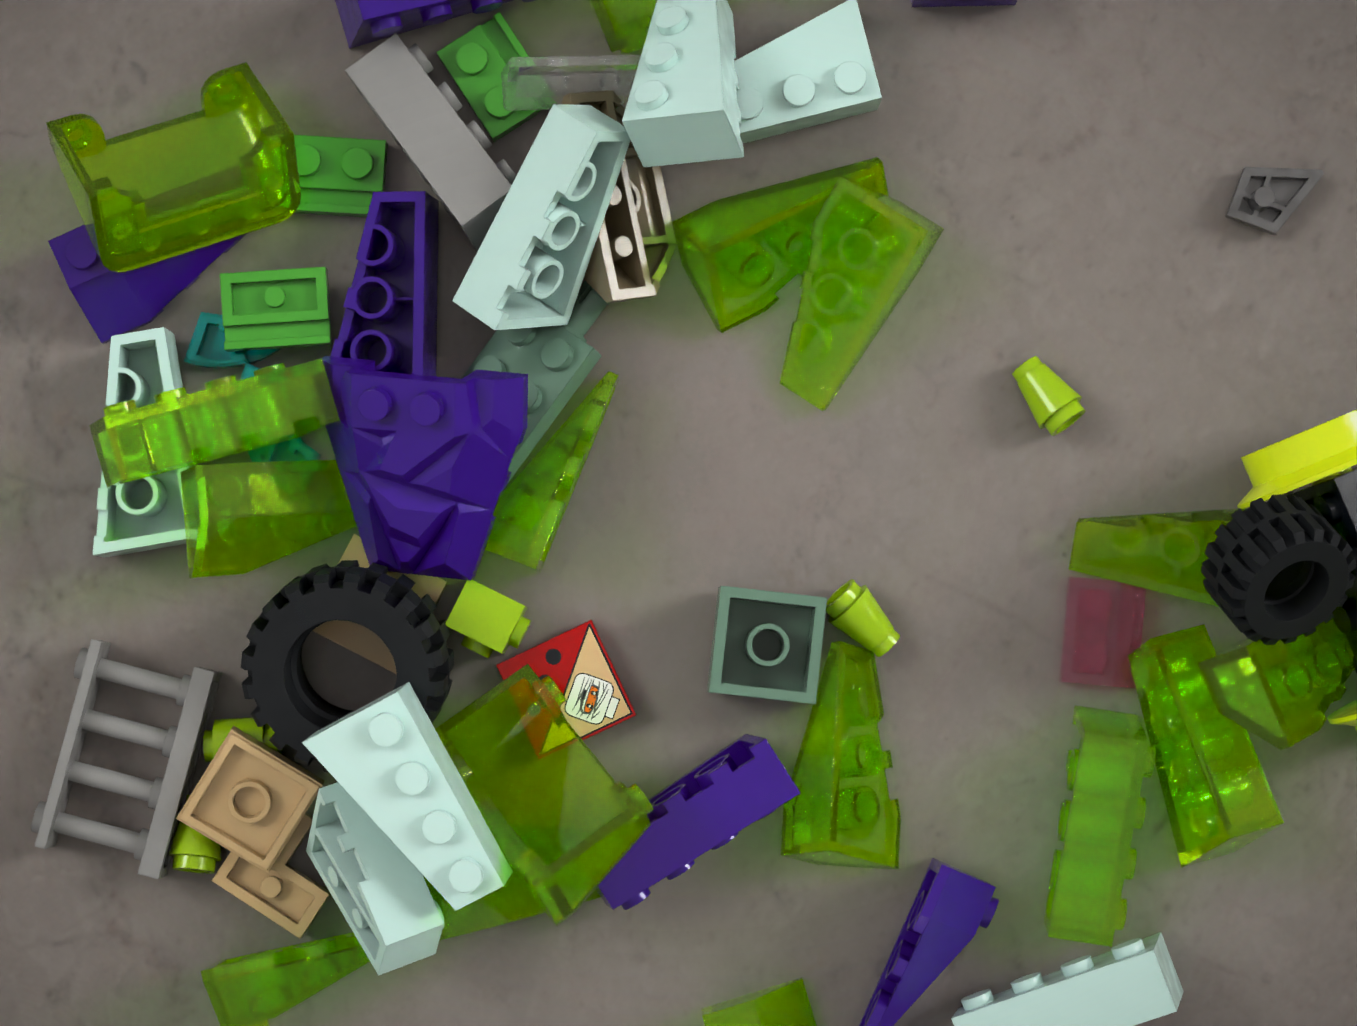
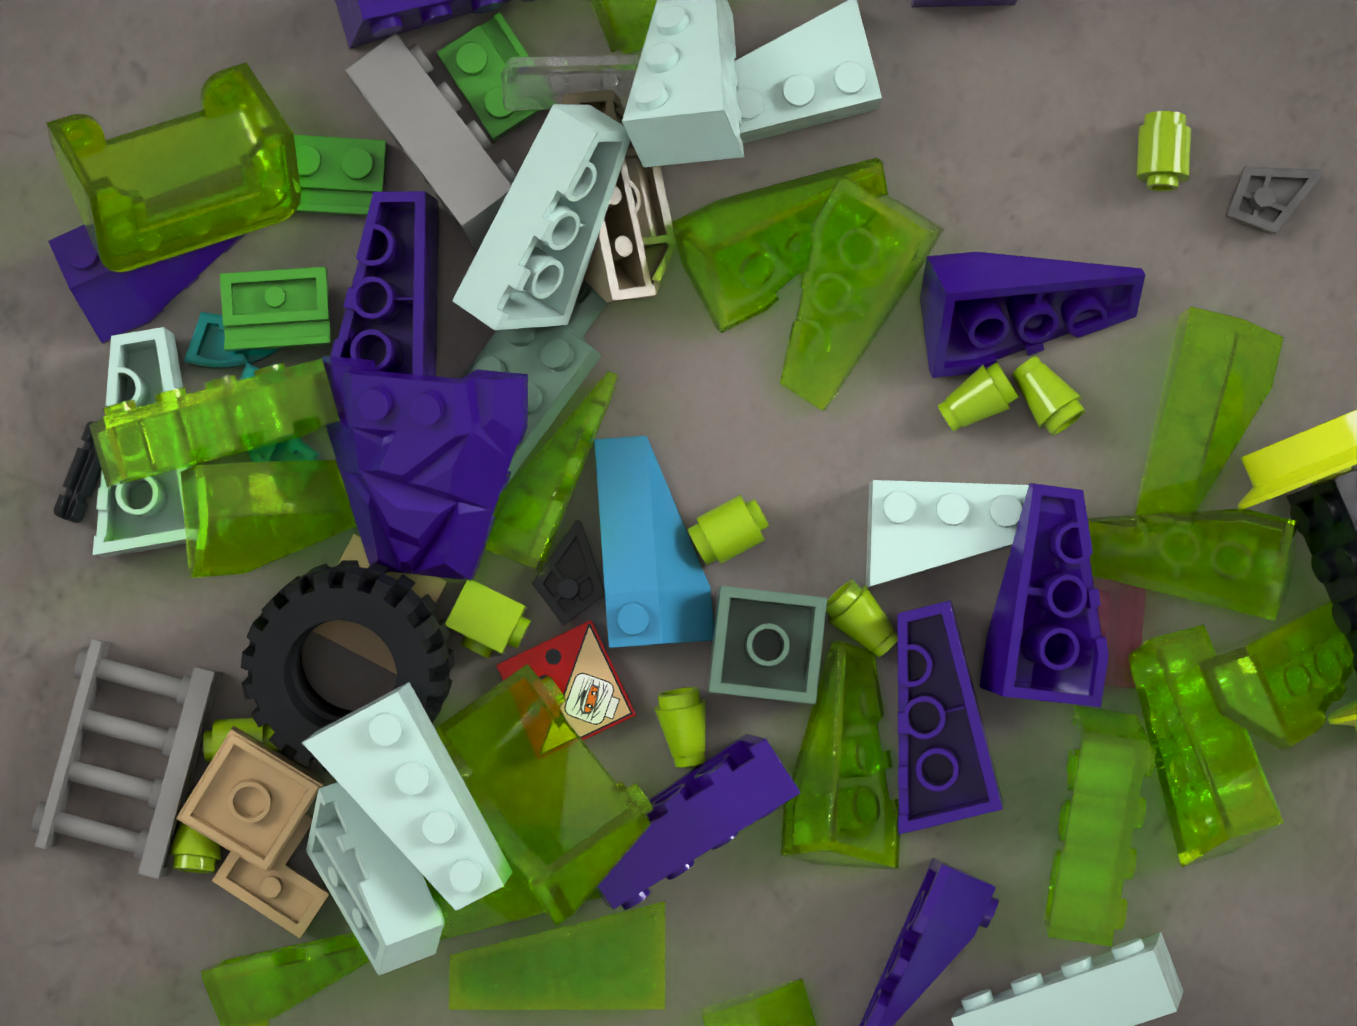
(79, 480): none -> black axle
(570, 577): none -> black piece
(575, 967): none -> clear neon green wedge
(649, 563): none -> dark azure wedge
(683, 724): none -> lime cone
(728, 530): none -> lime brick
(935, 524): none -> light aqua wedge
(942, 737): none -> dark purple wedge
(978, 397): none -> lime cone
(1001, 304): none -> dark purple wedge
(1046, 616): none -> dark purple wedge
(1164, 150): none -> lime brick
(1208, 399): none -> clear neon green wedge
(1278, 569): black tyre -> none

